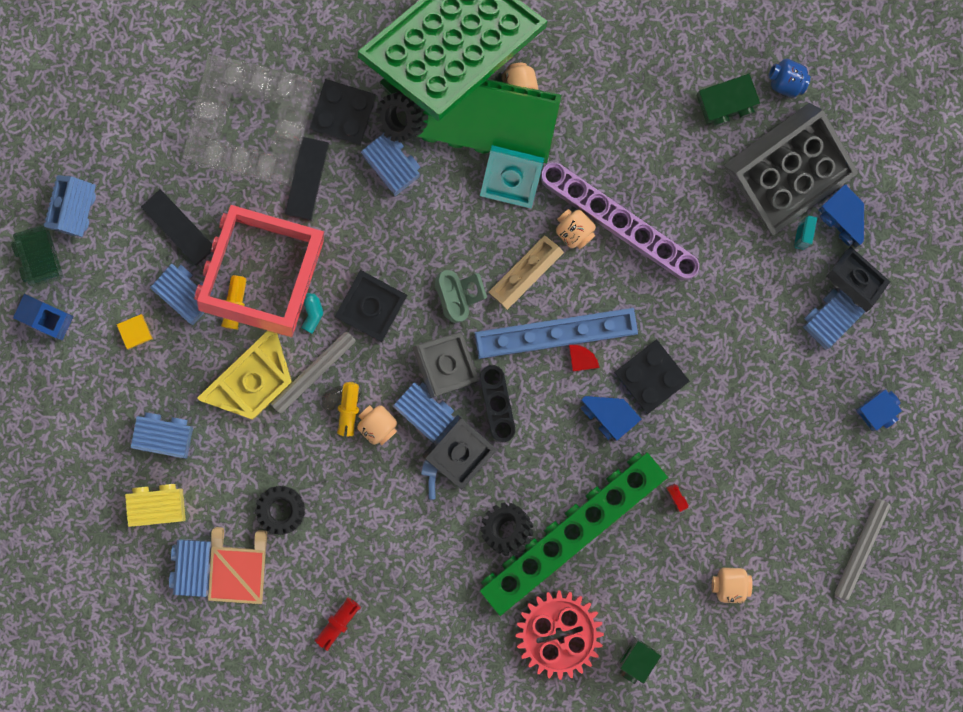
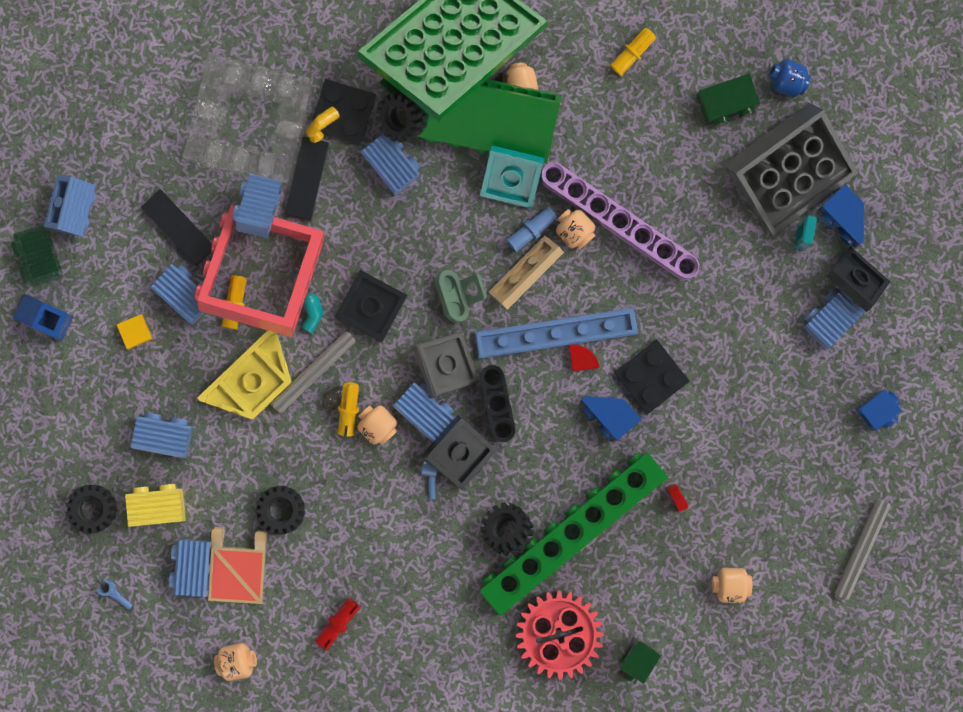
(75, 503): none -> black tyre
(114, 594): none -> medium blue hand
(235, 662): none -> light nougat head
(257, 205): none -> medium blue brick
(313, 131): none -> yellow arm
(531, 229): none -> medium blue pin
(633, 51): none -> yellow axle

